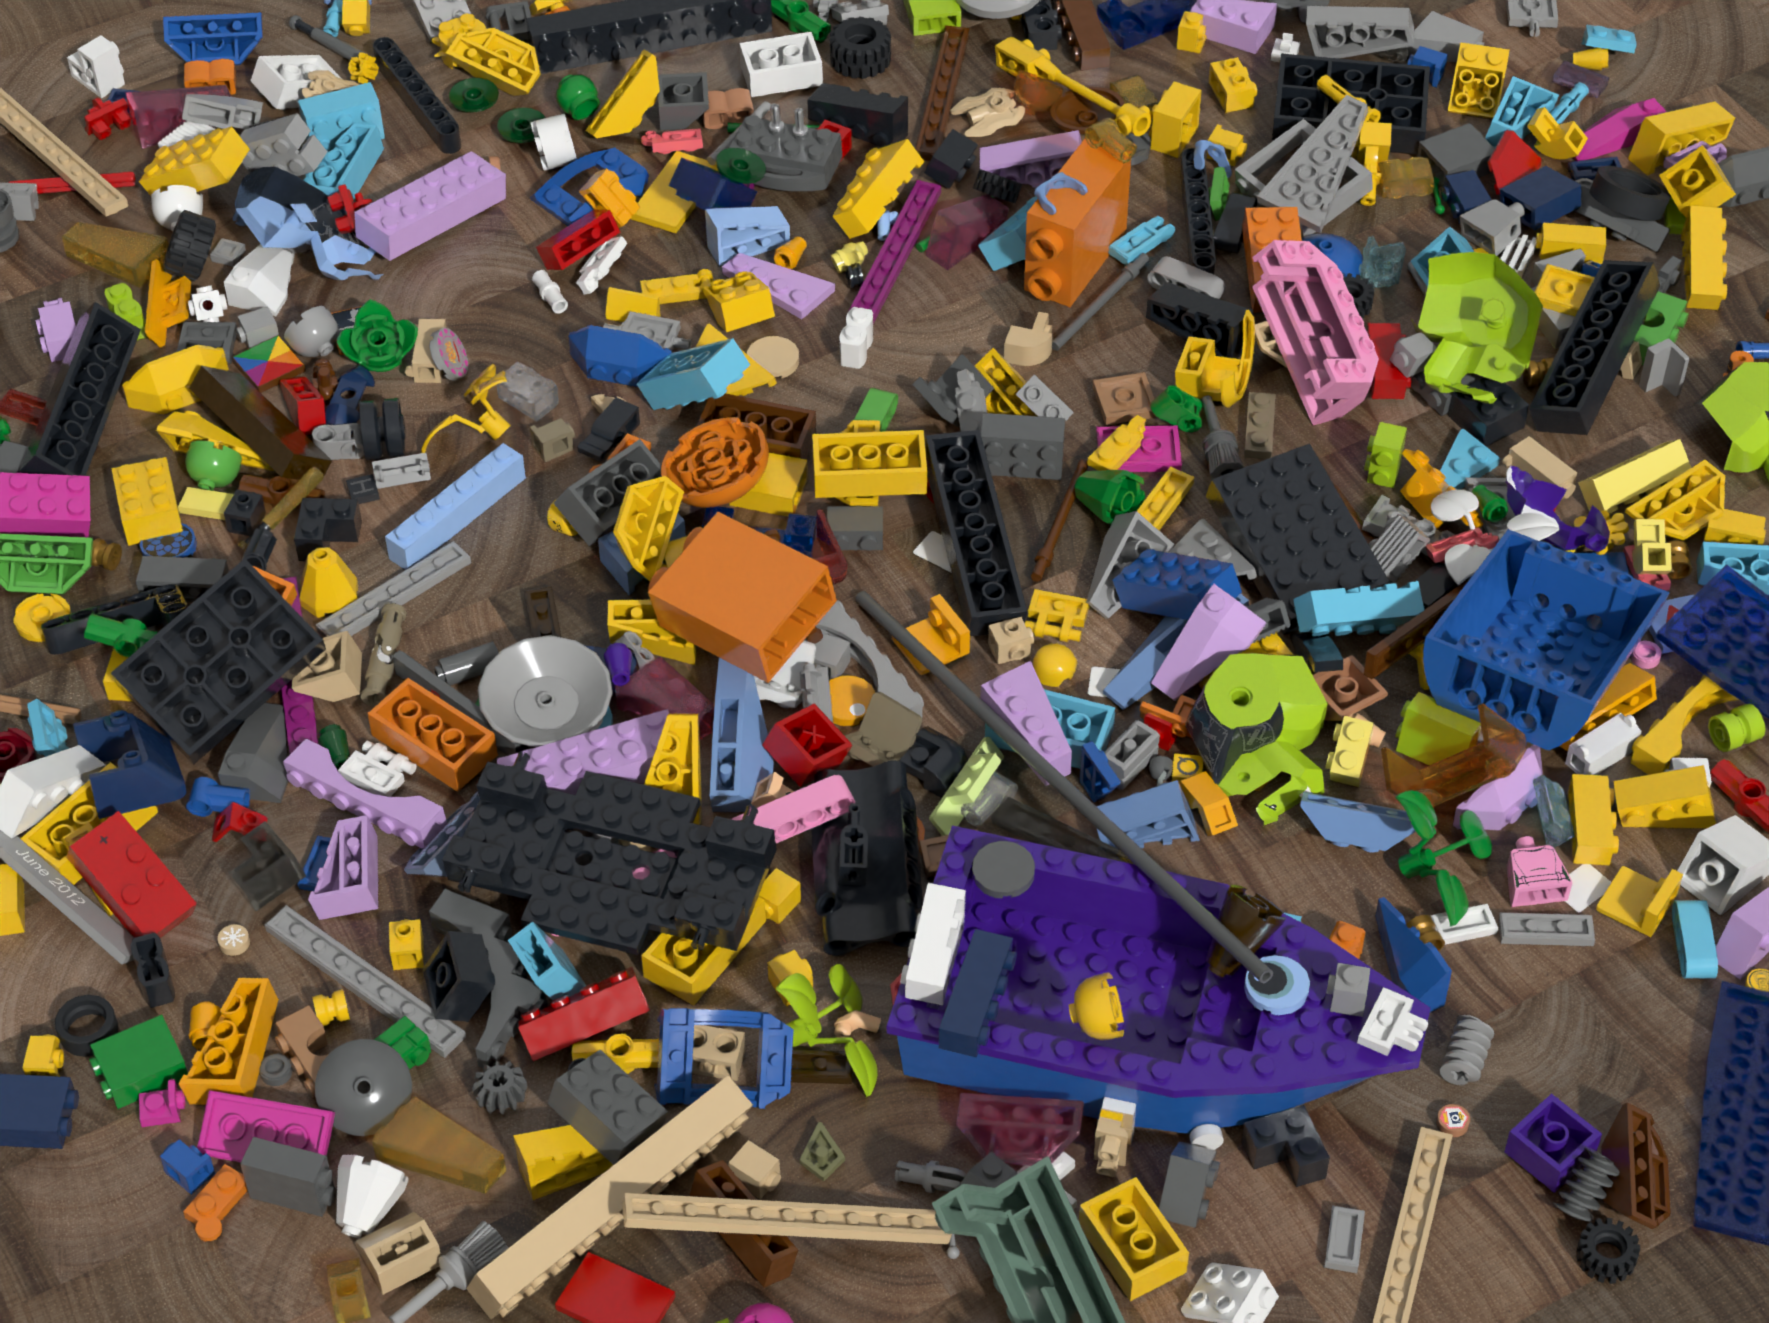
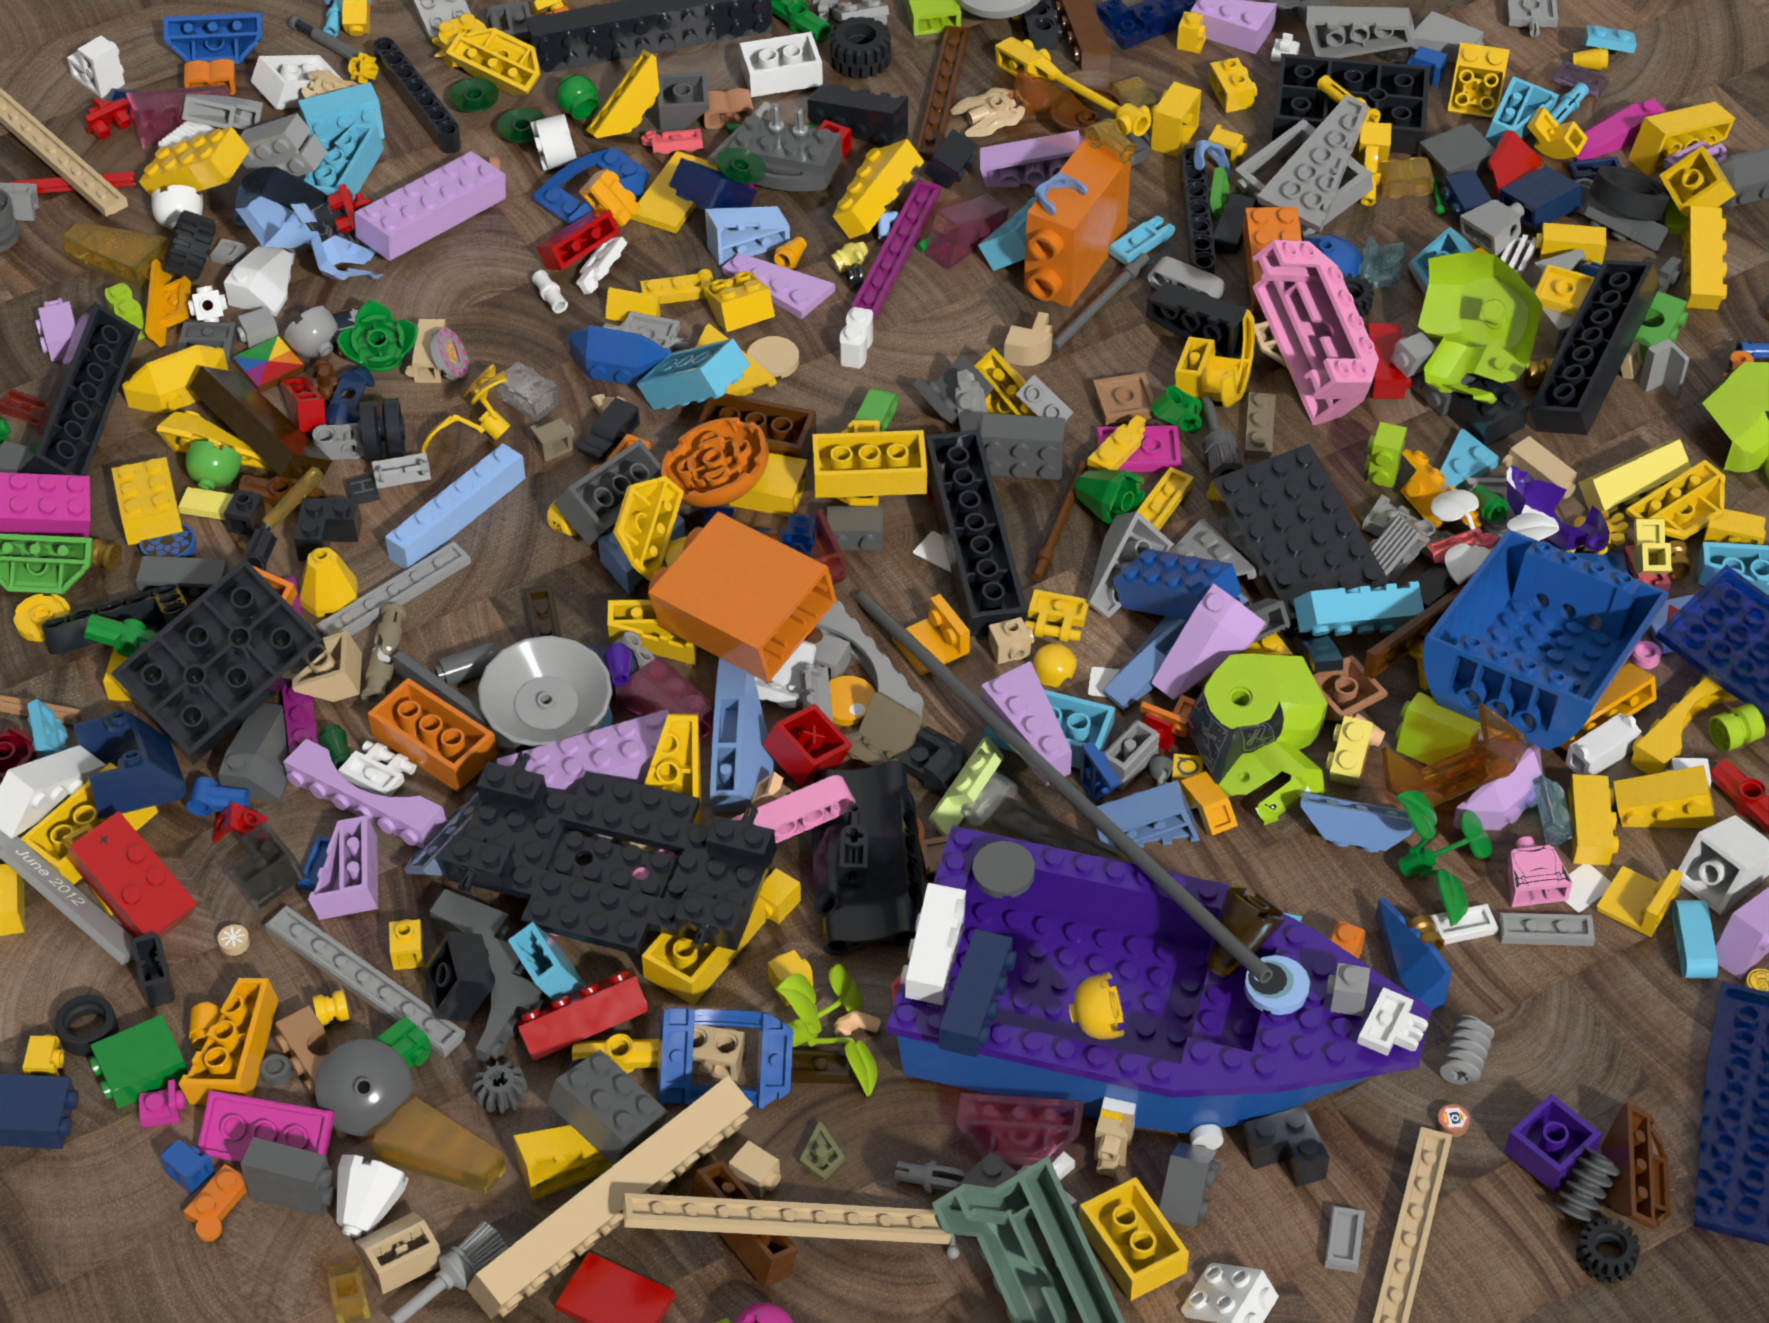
(997, 186): black tyre -> none

